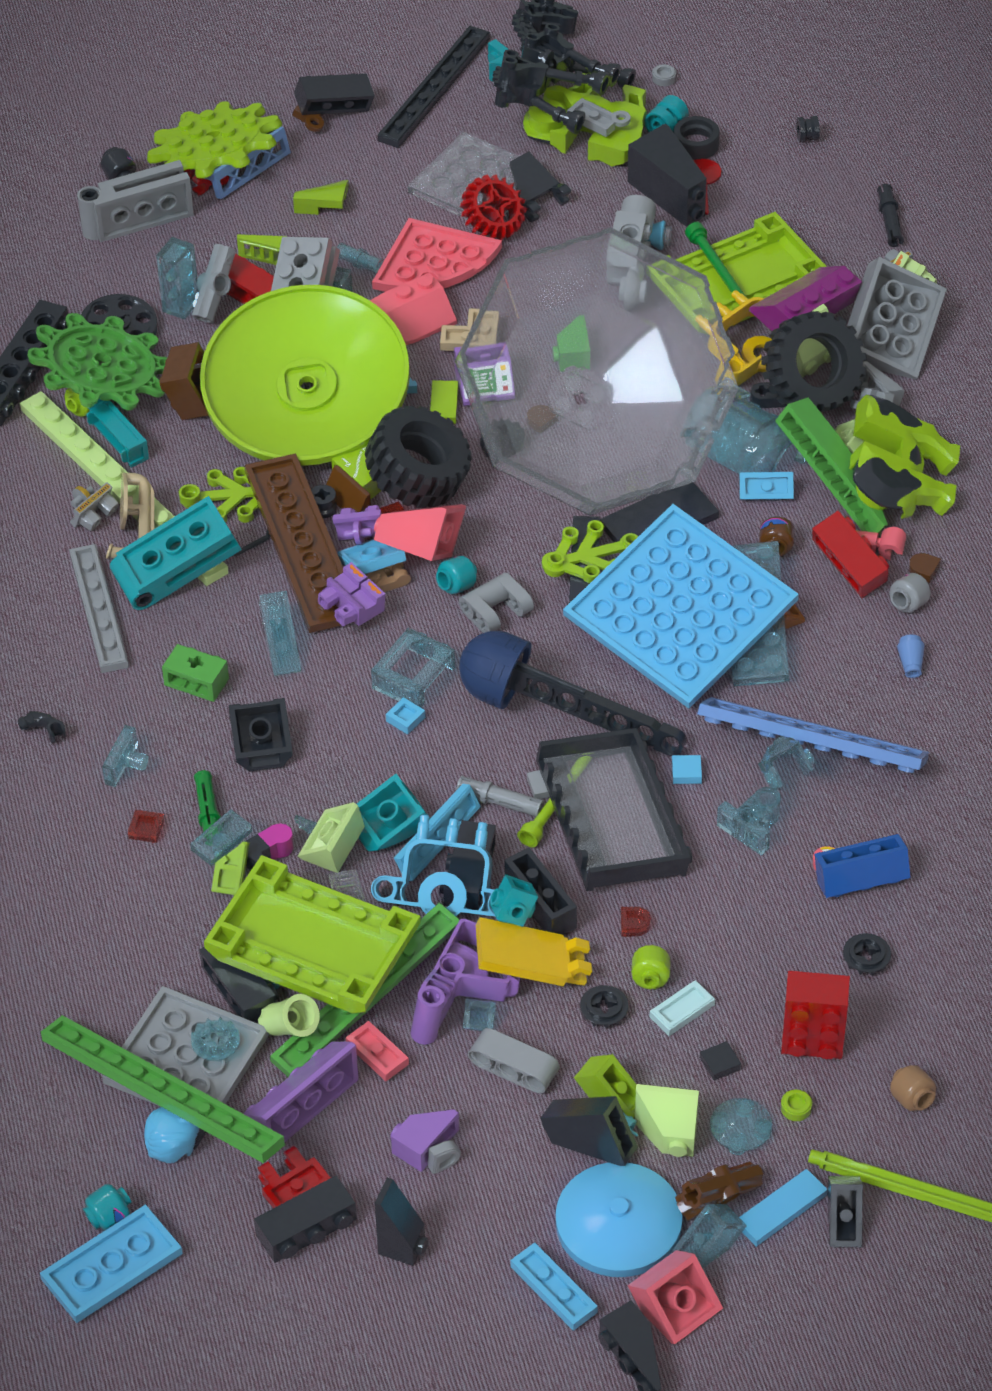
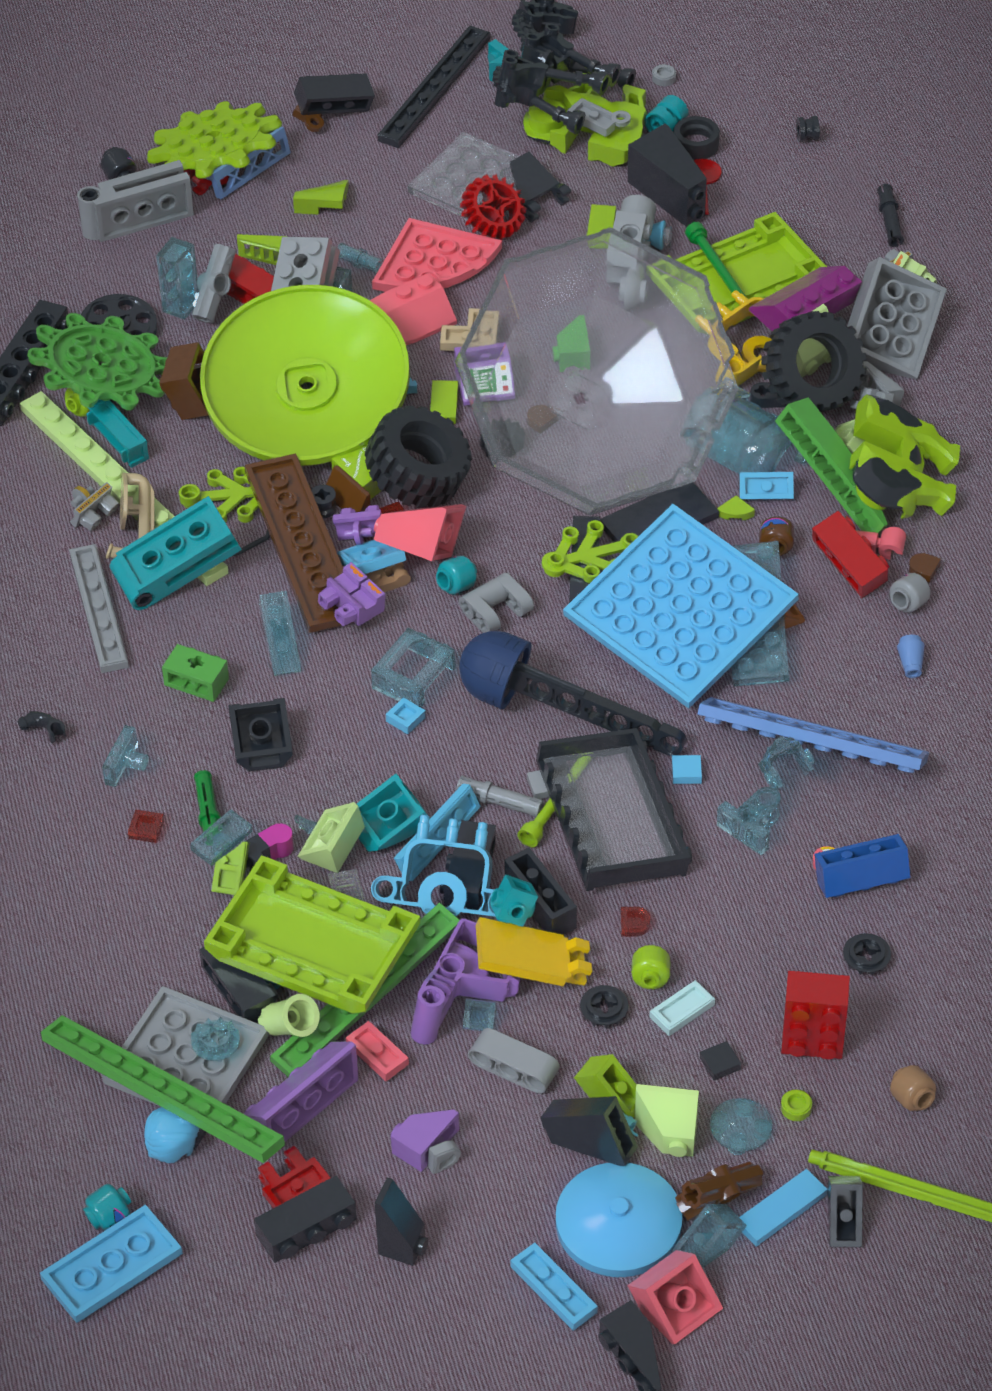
(601, 218): none -> lime tile
(736, 509): none -> lime tile

